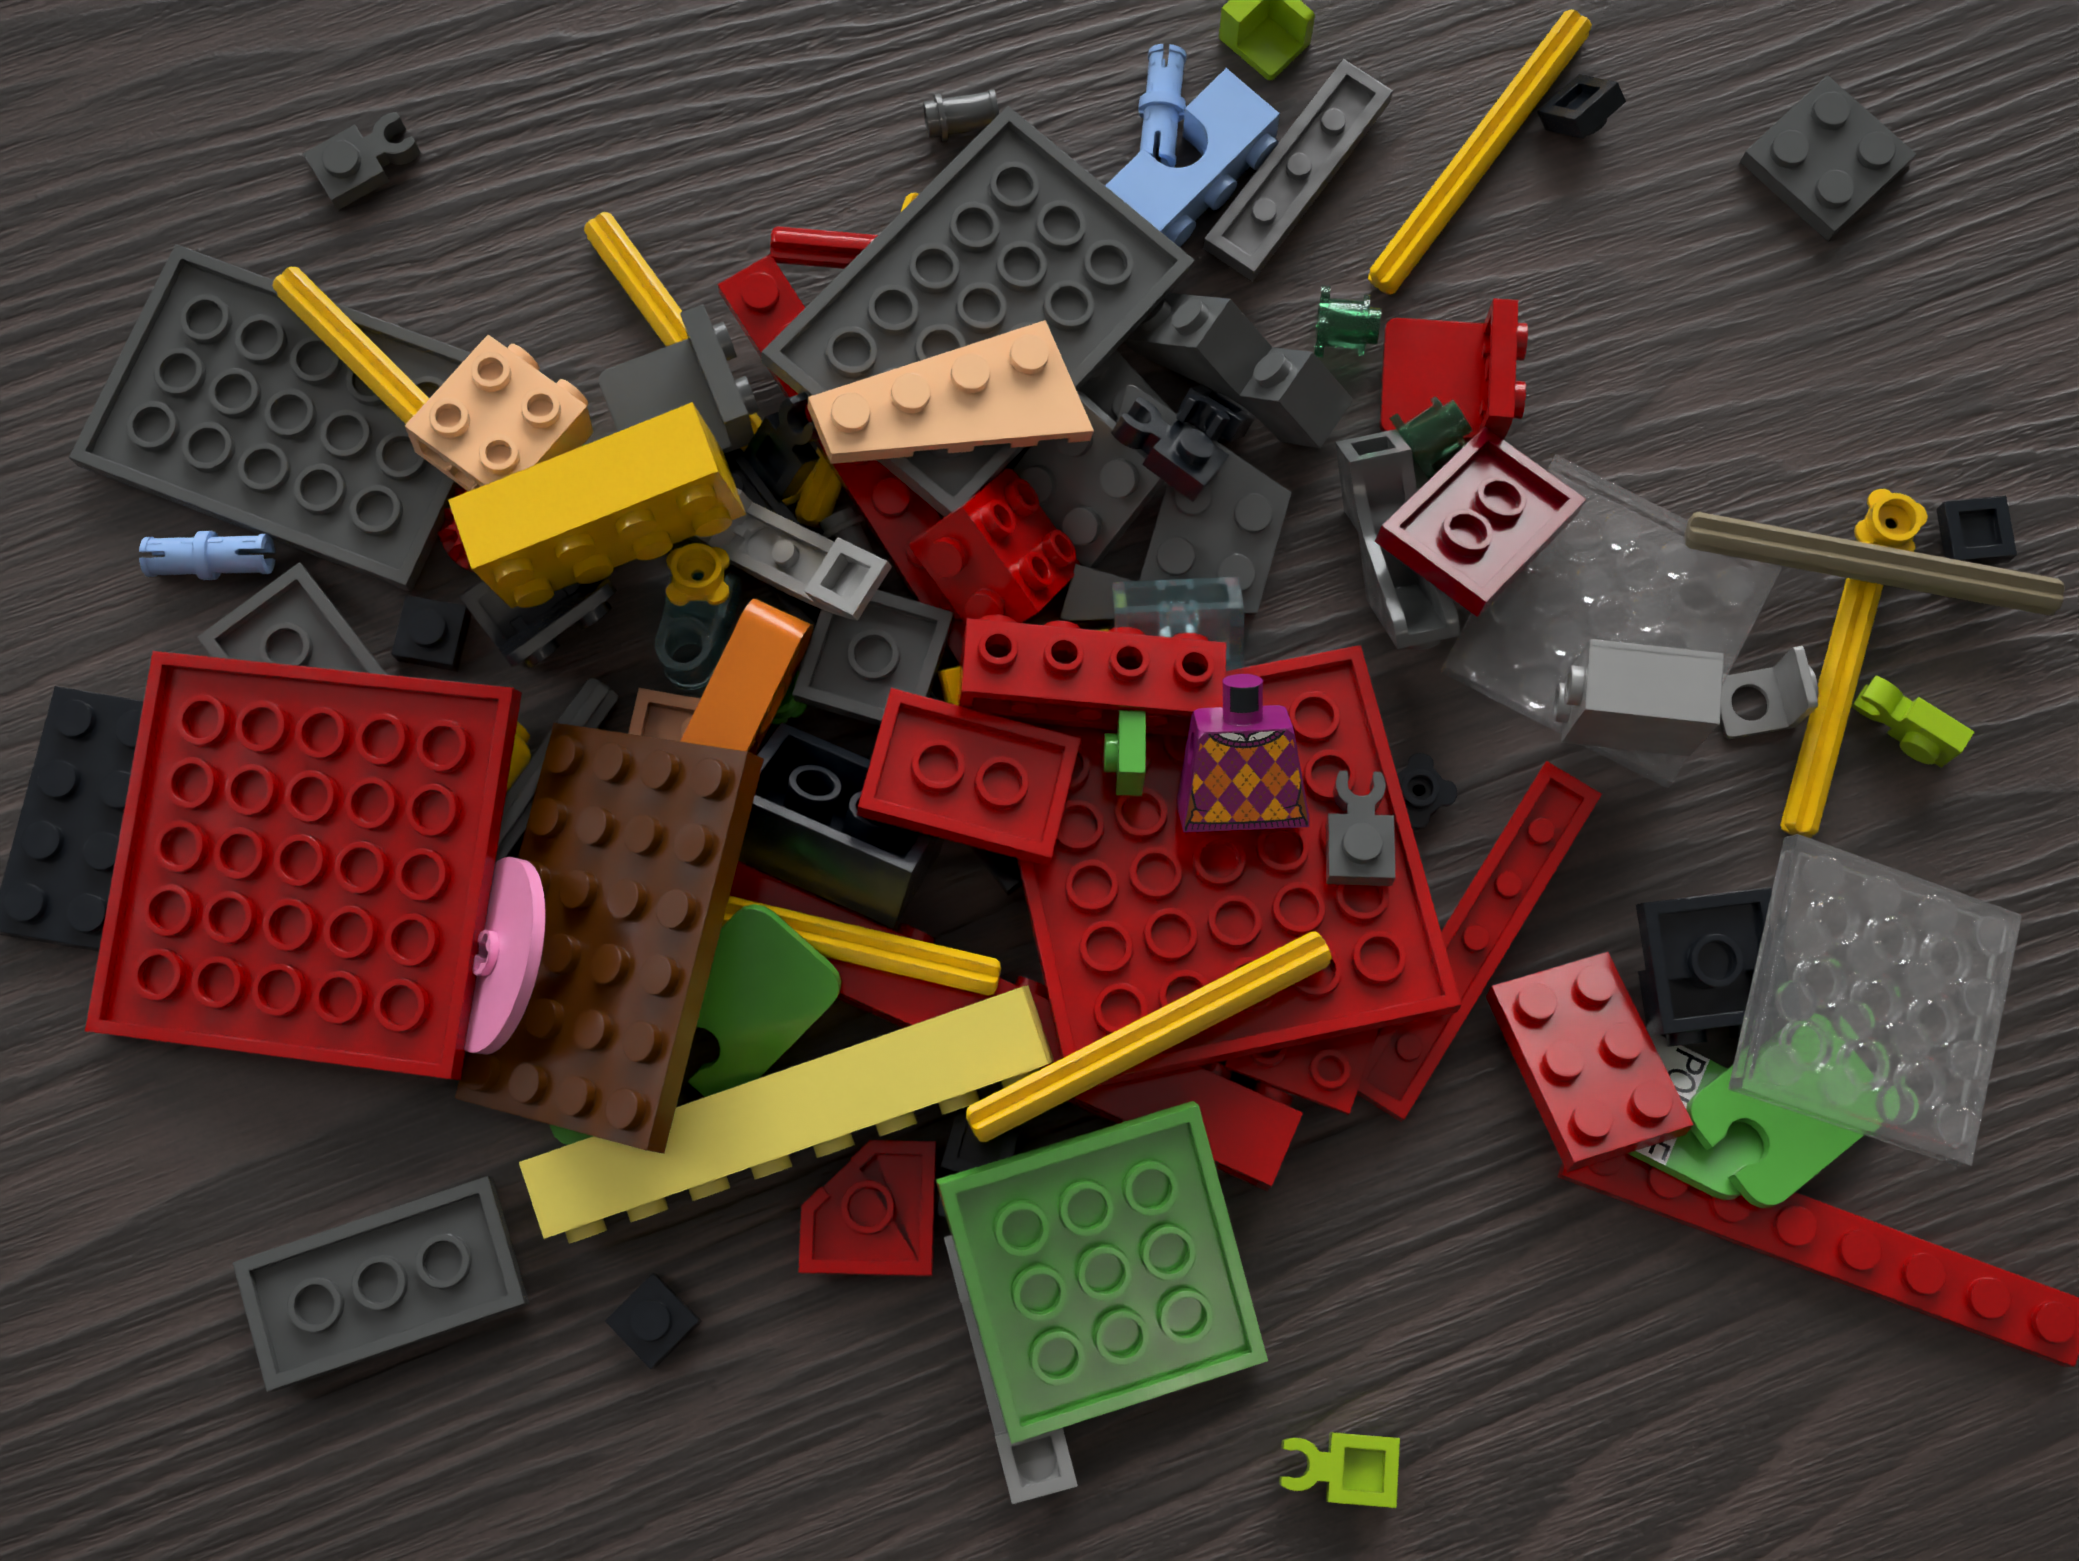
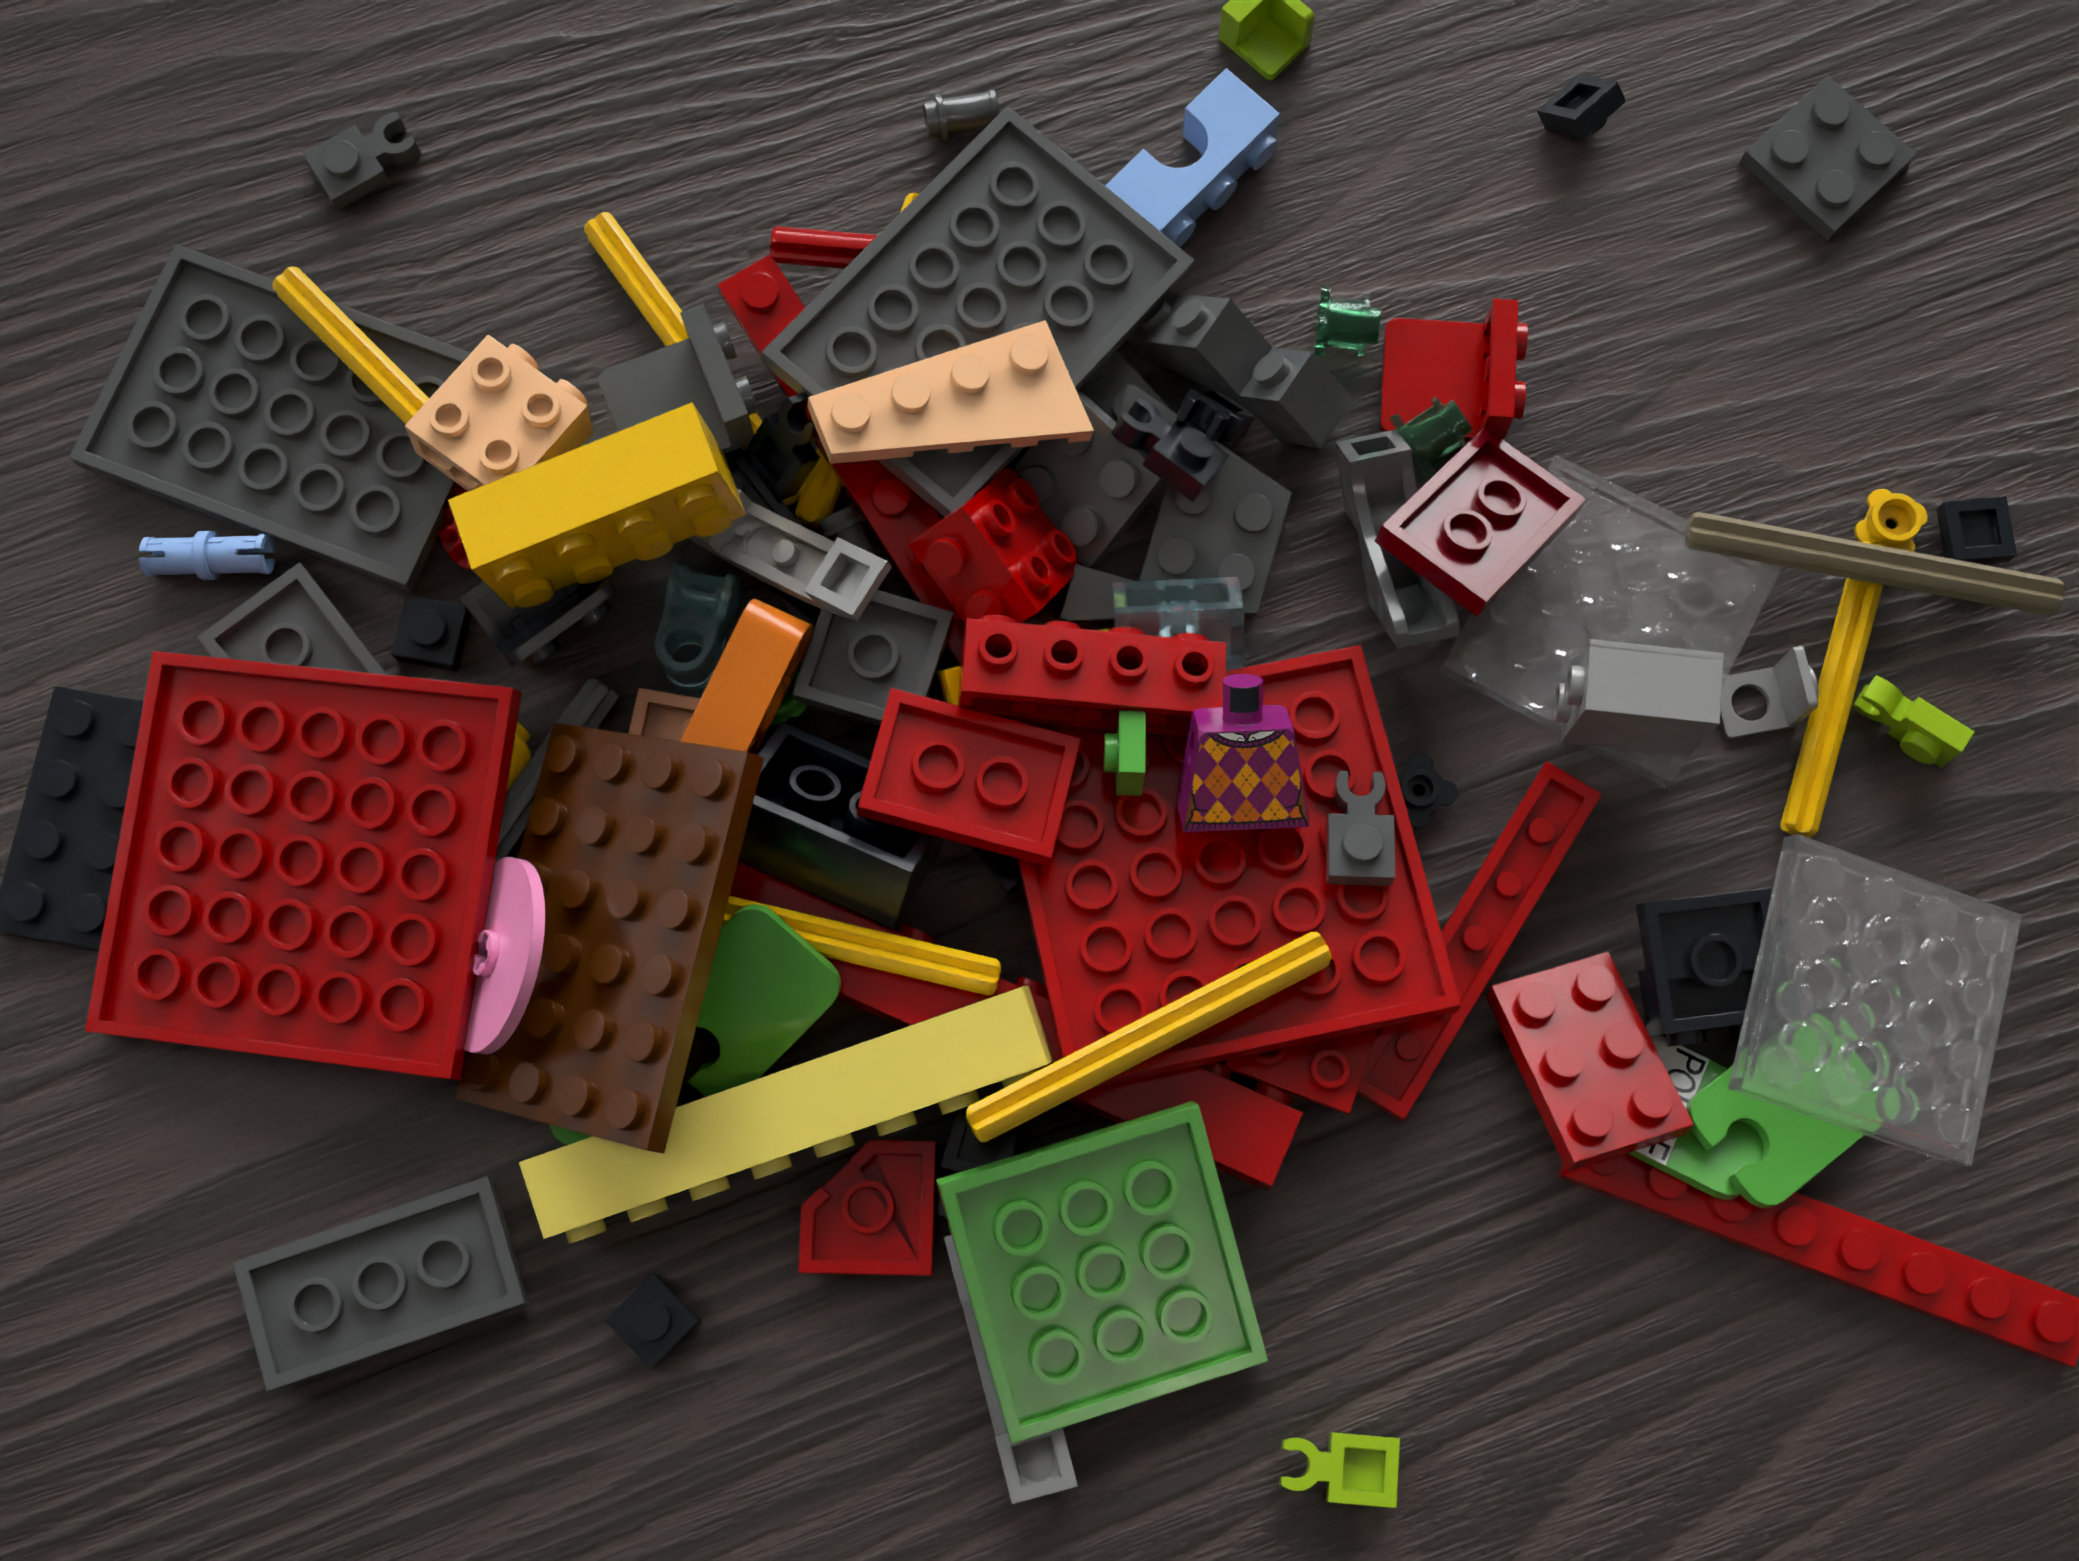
(697, 559): yellow plate -> none
(1162, 103): light blue pin -> none
(1297, 170): flat silver plate -> none
(1479, 152): yellow axle -> none

